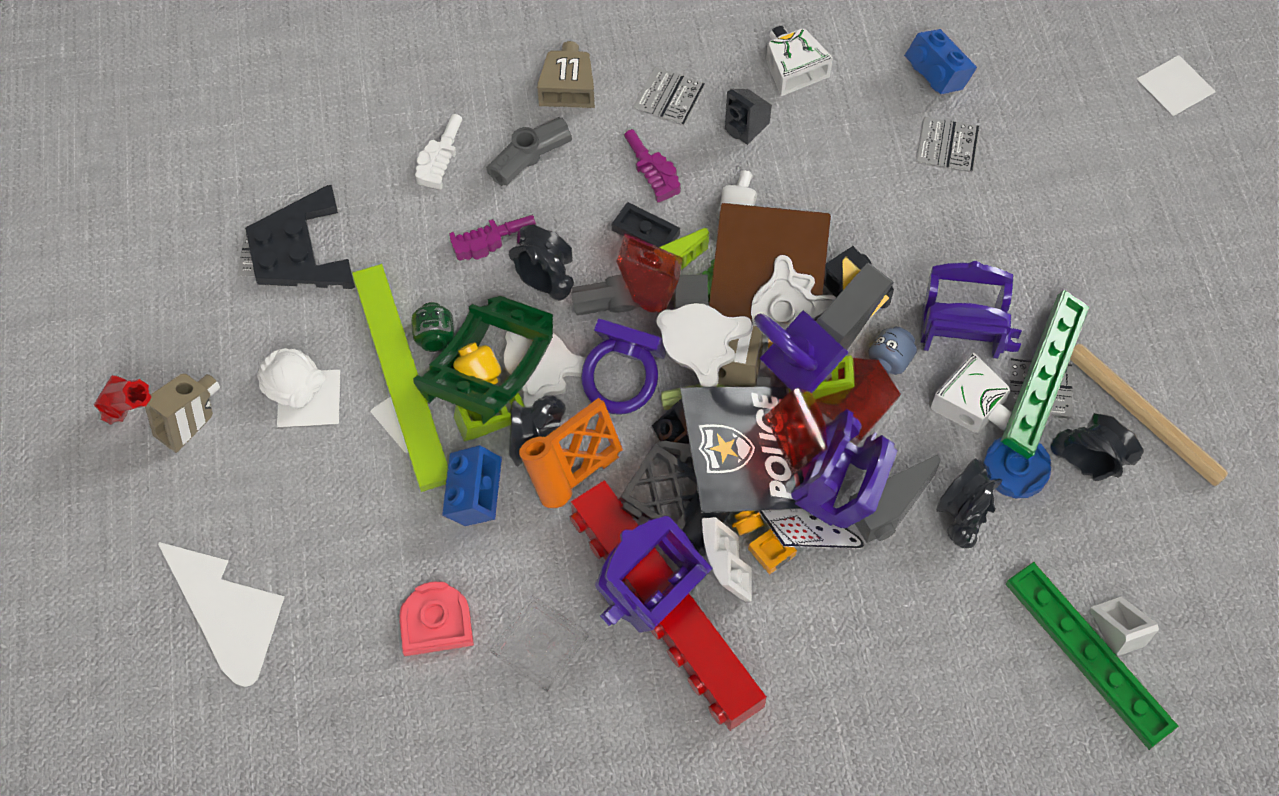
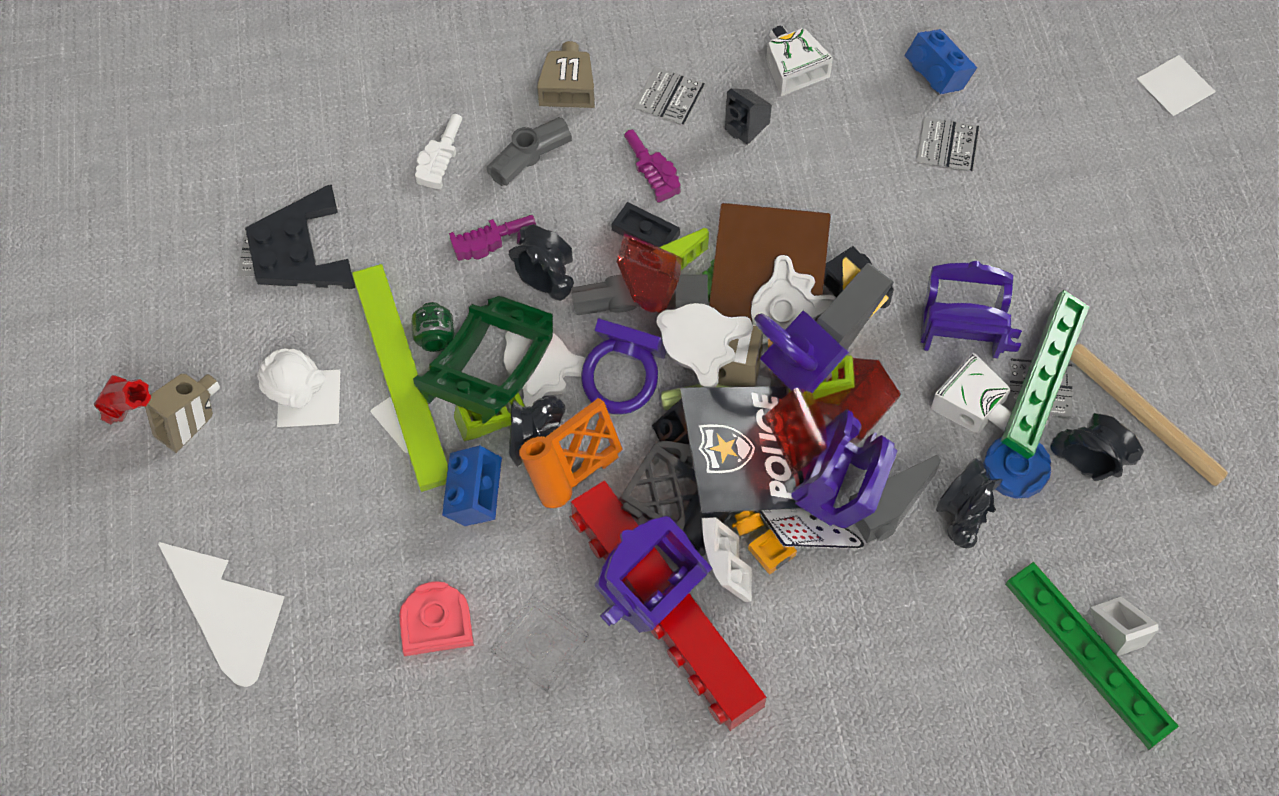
(478, 363): yellow head -> none
(739, 193): white piece -> none
(893, 349): sand blue head -> none

